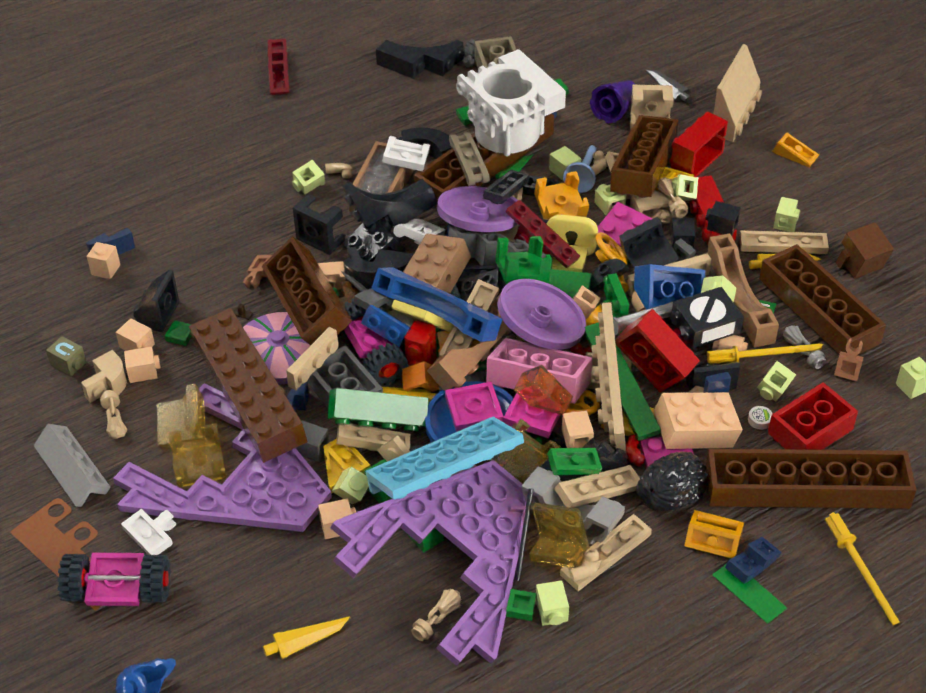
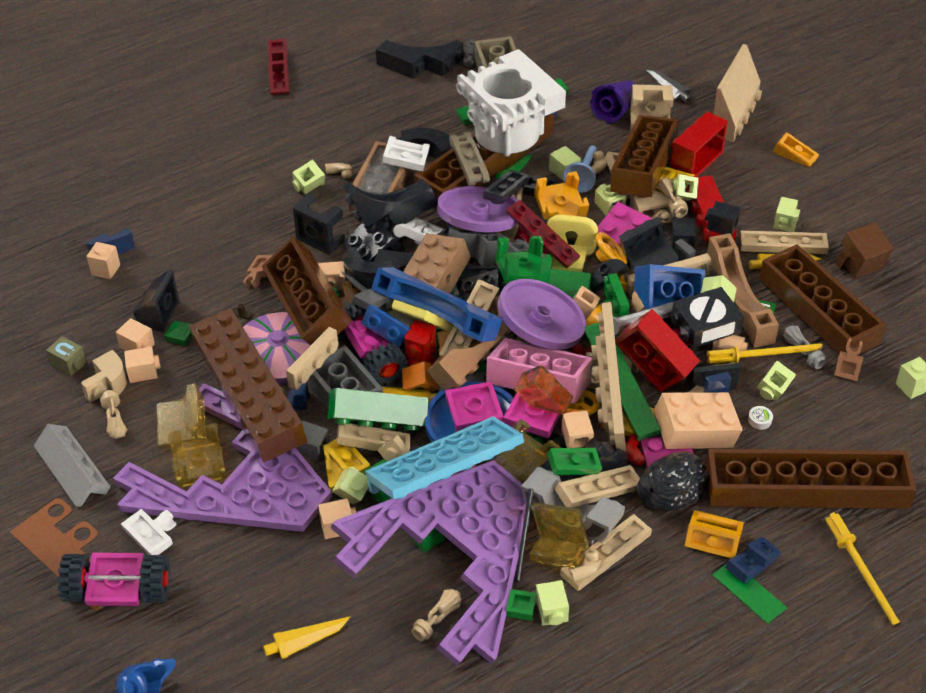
(813, 420): red brick -> none

